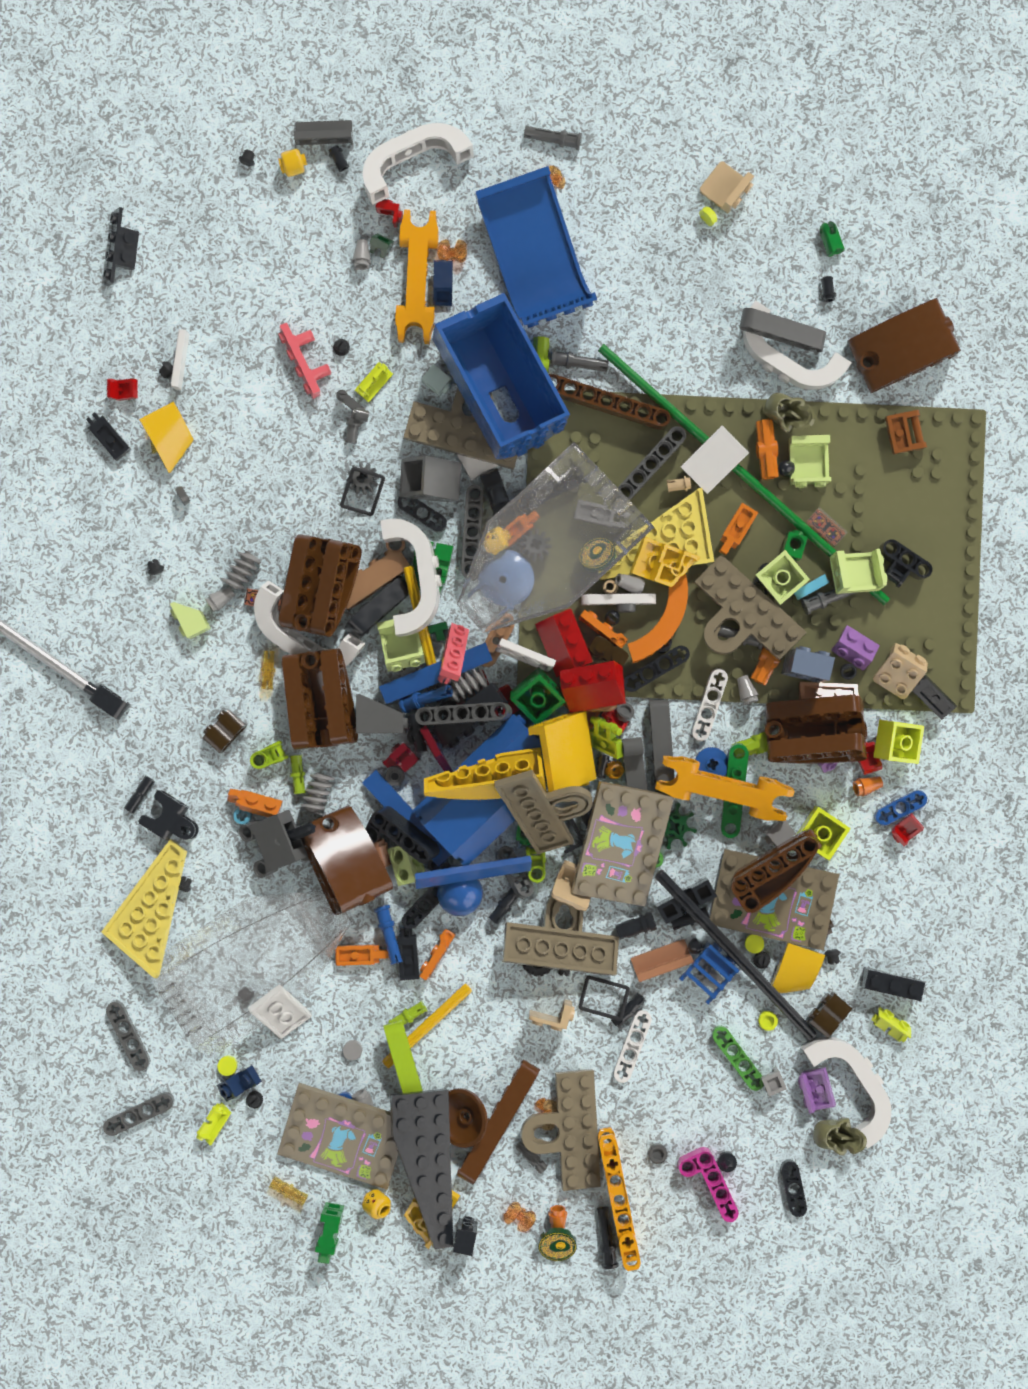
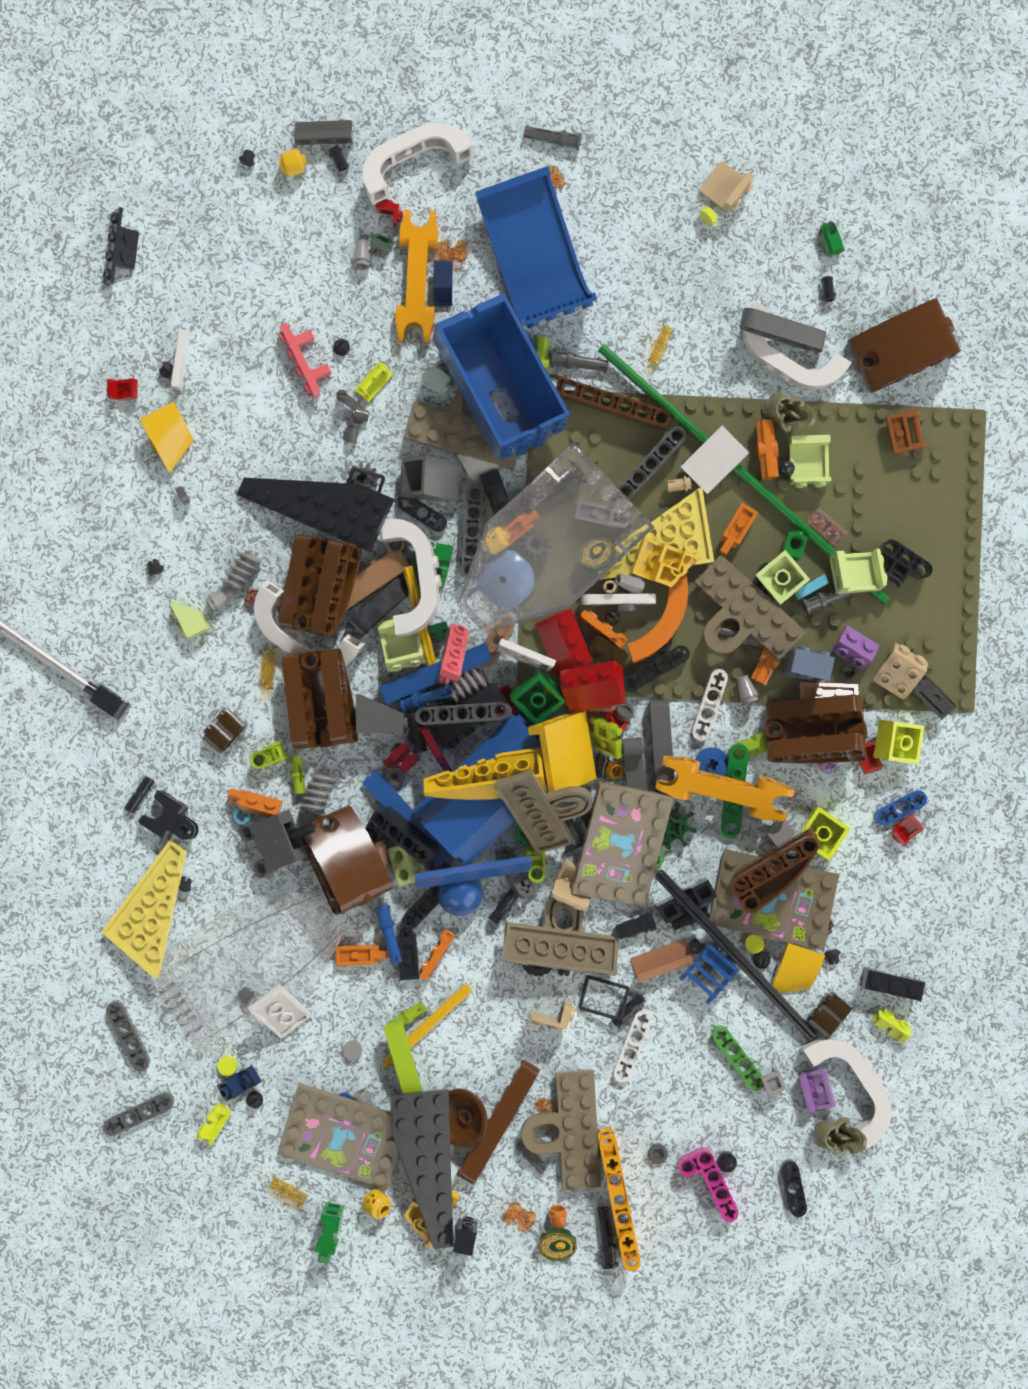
(108, 436): black hinge -> none
(337, 509): none -> black wing
(660, 345): none -> clear yellow pin
(767, 1020): neon yellow tile -> none
(865, 786): orange cone -> none

